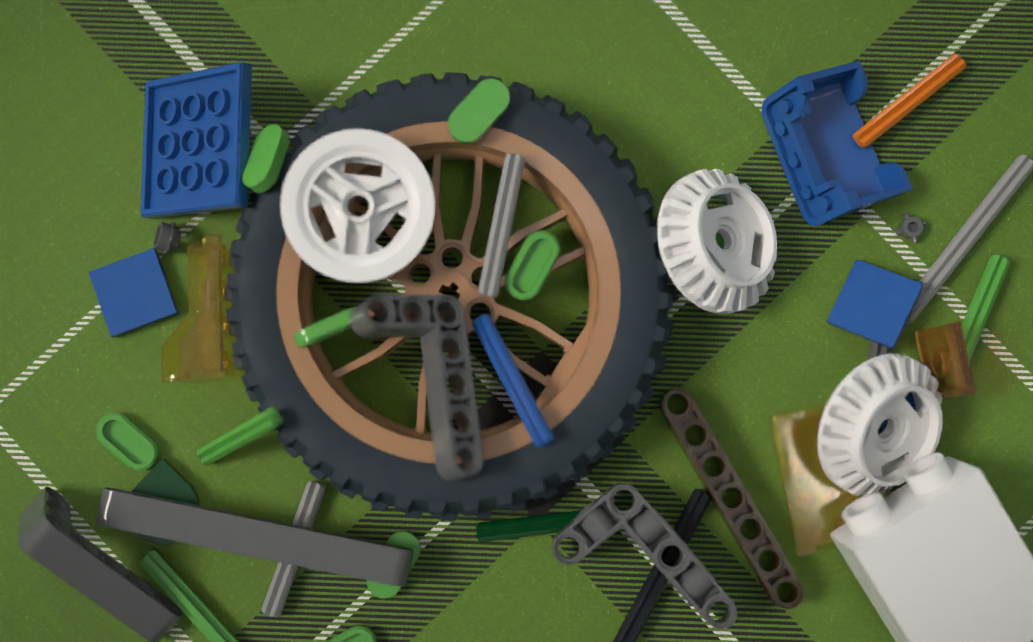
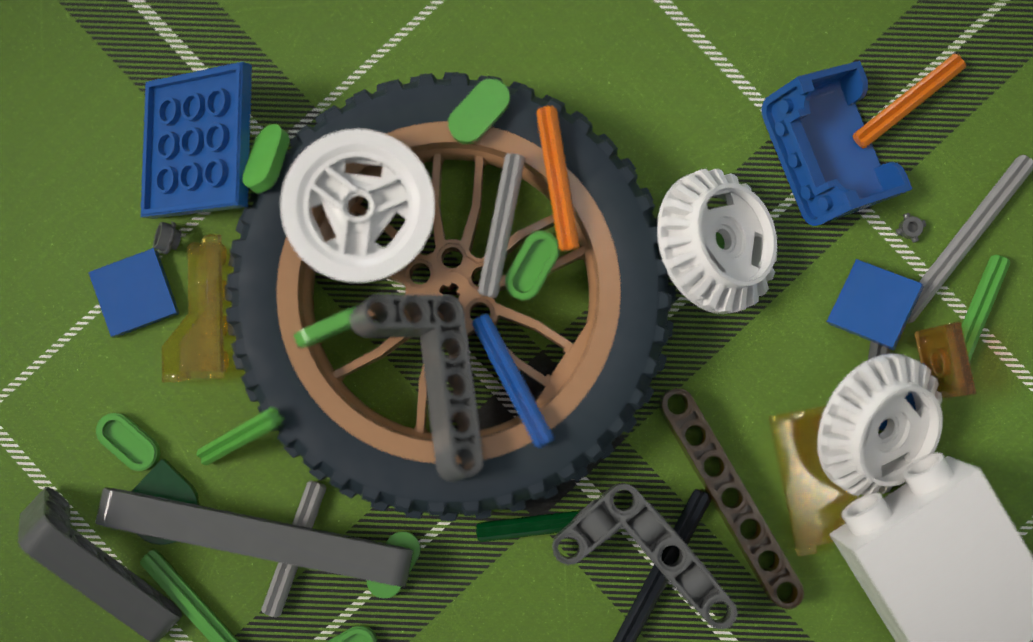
(557, 178): none -> orange axle

